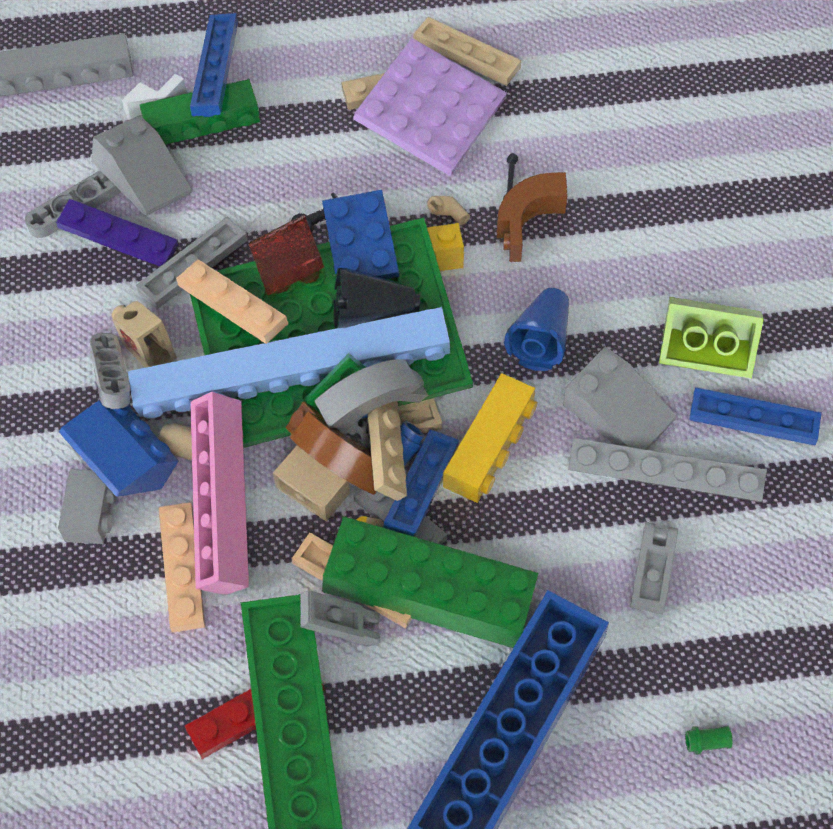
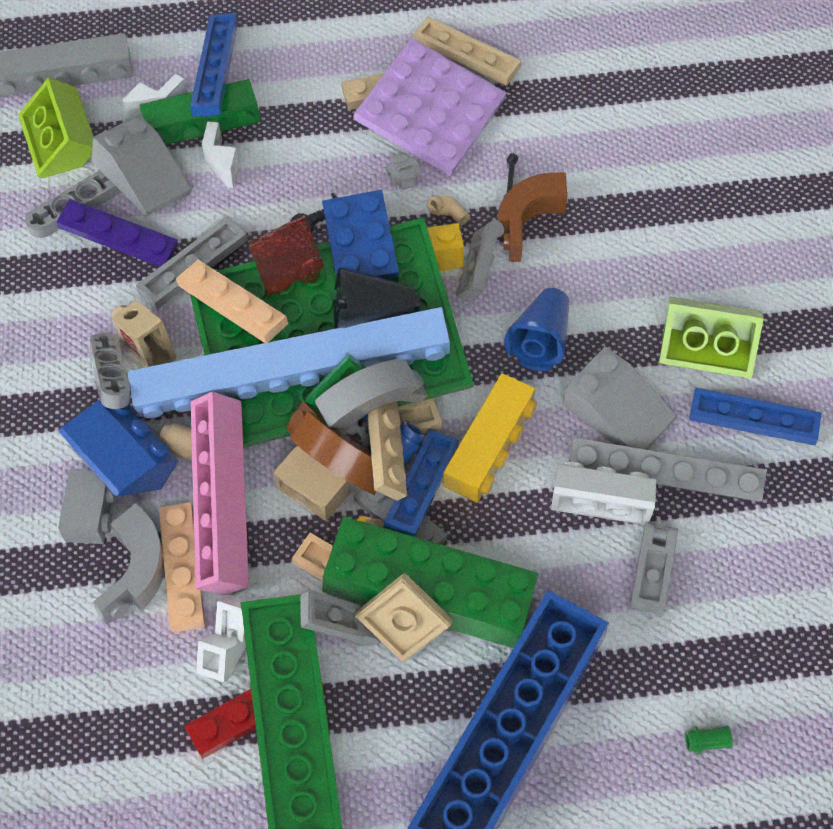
(56, 129): none -> lime slope
(145, 569): none -> light grey arch
(221, 159): none -> white slope
(222, 650): none -> white slope
(403, 171): none -> light grey gear
(404, 617): none -> tan tile
(479, 260): none -> light grey plate
(604, 493): none -> white slope

